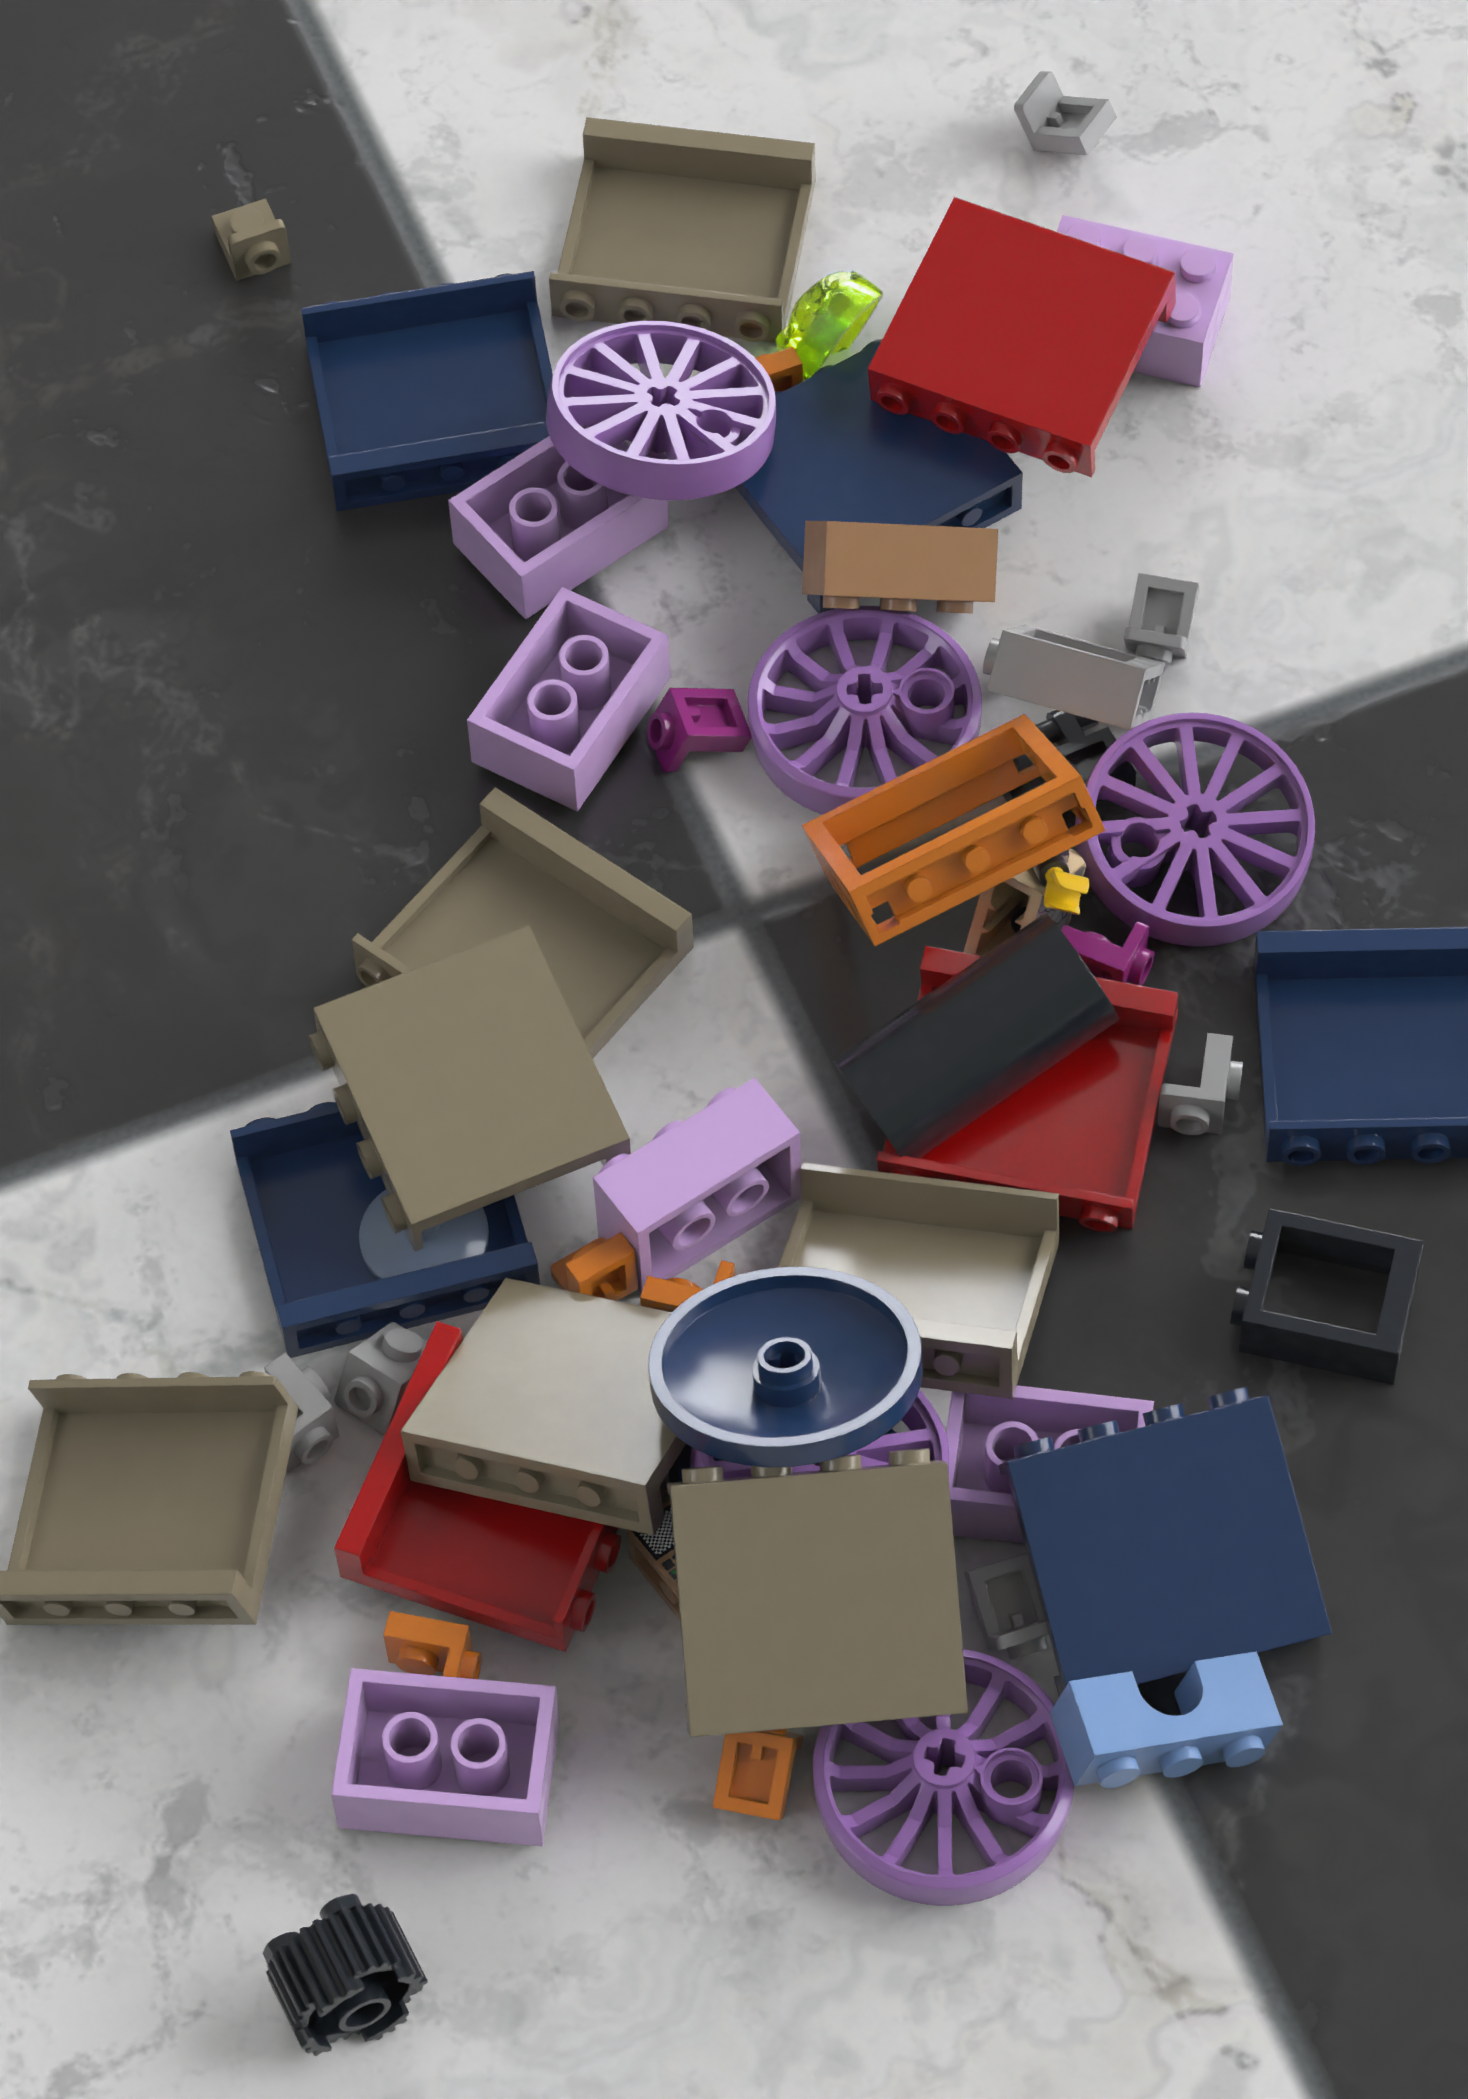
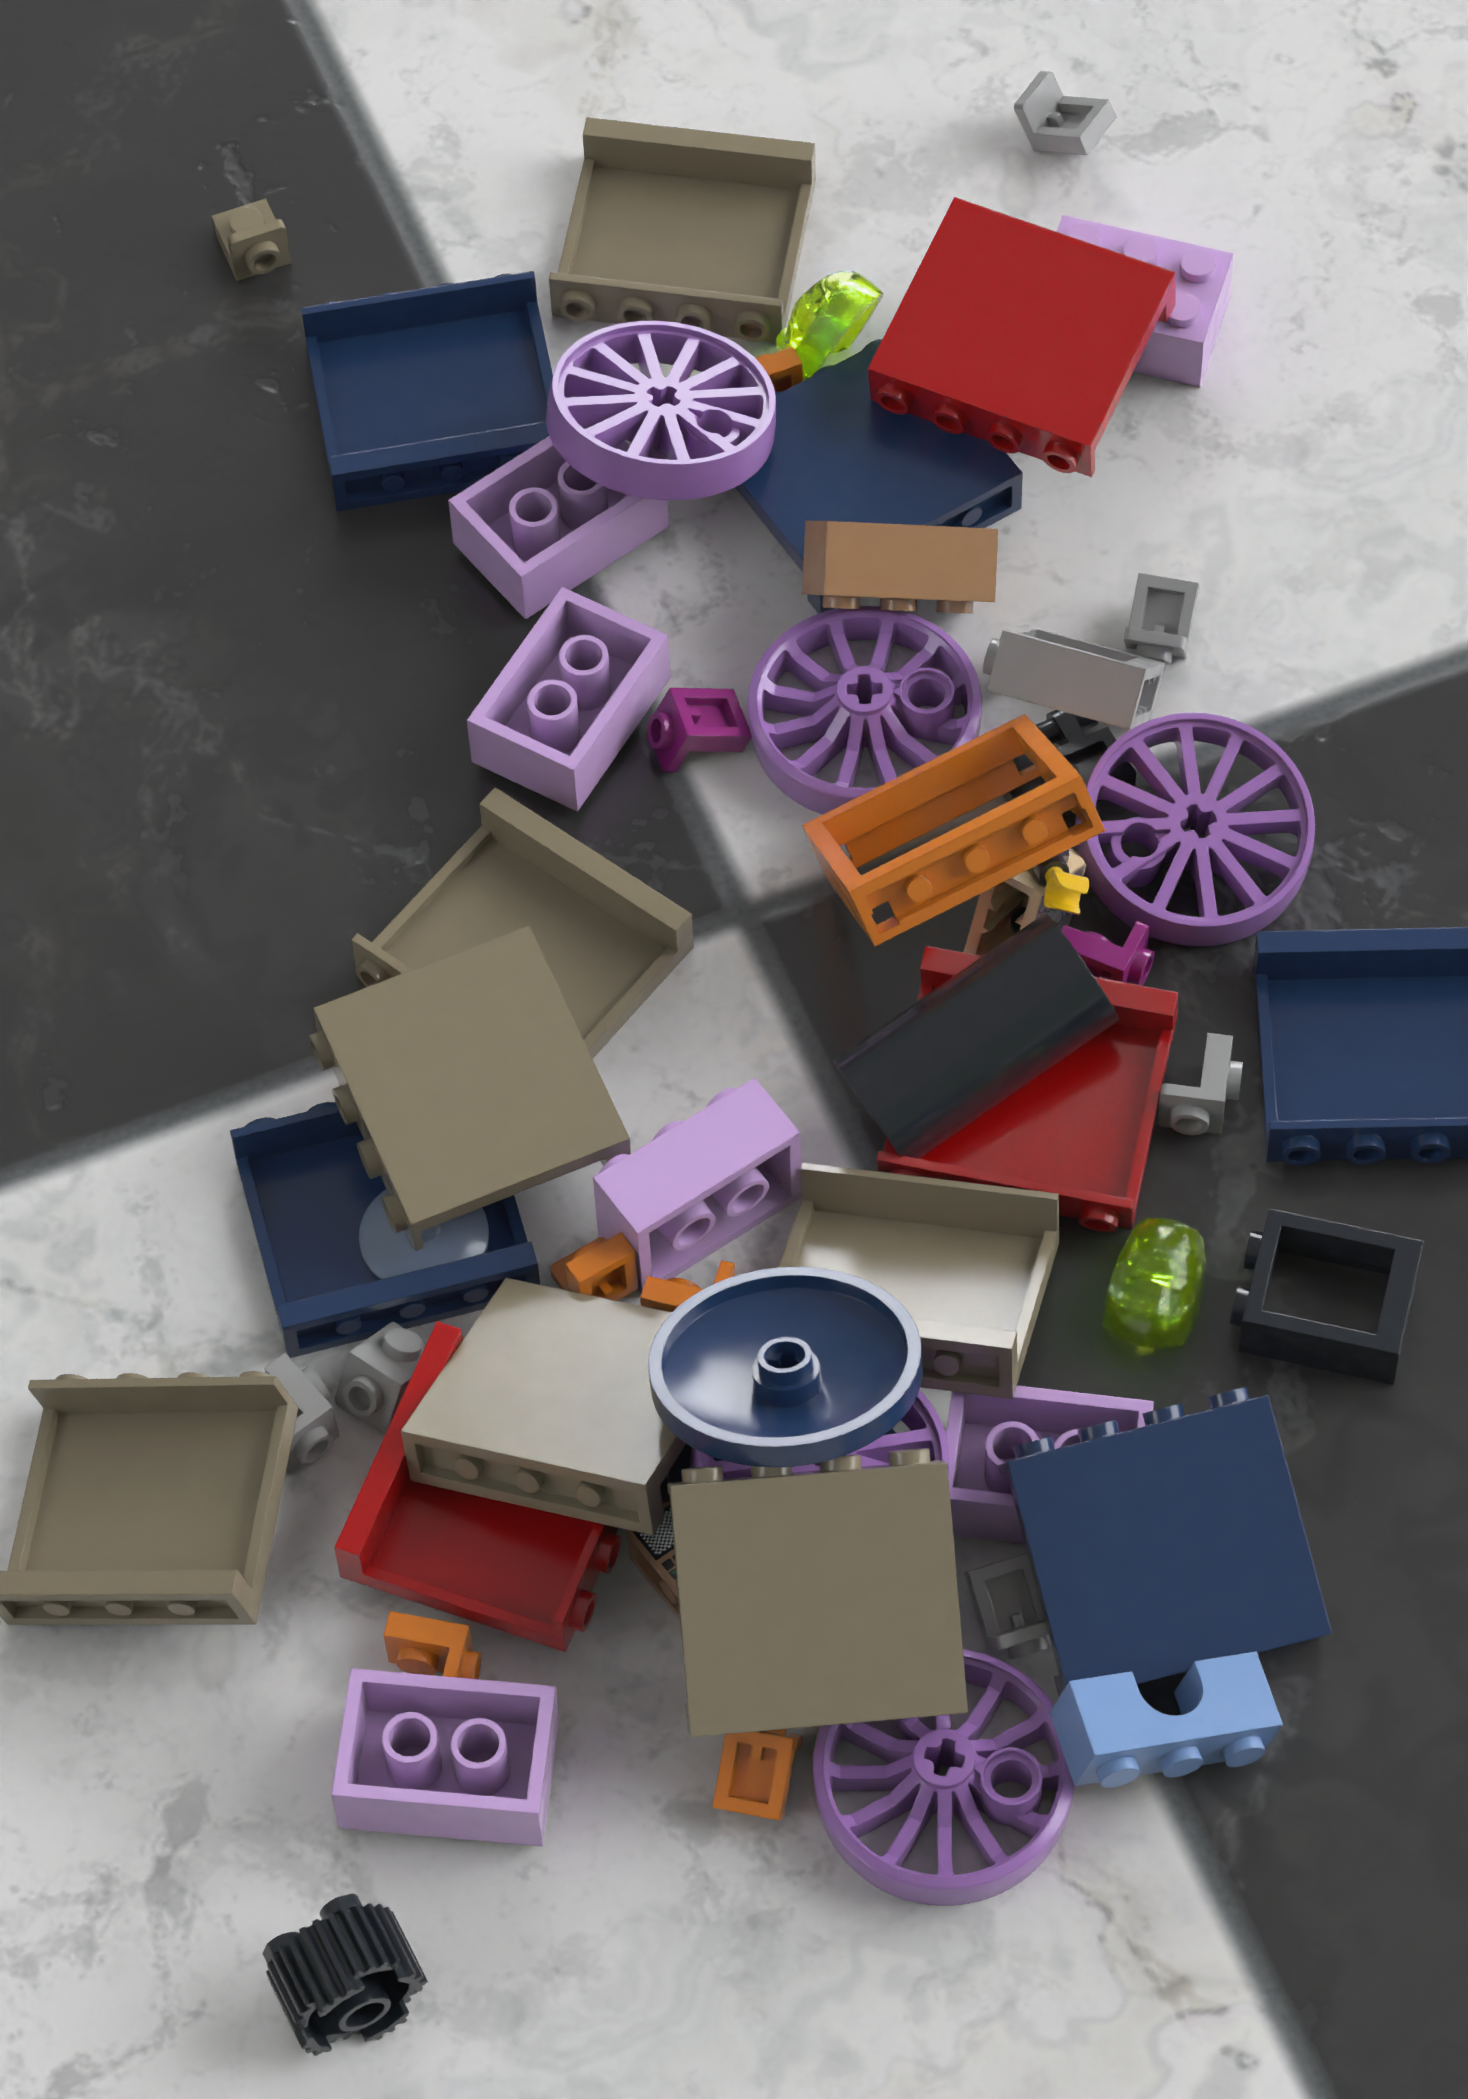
(1156, 1285): none -> clear neon green piece

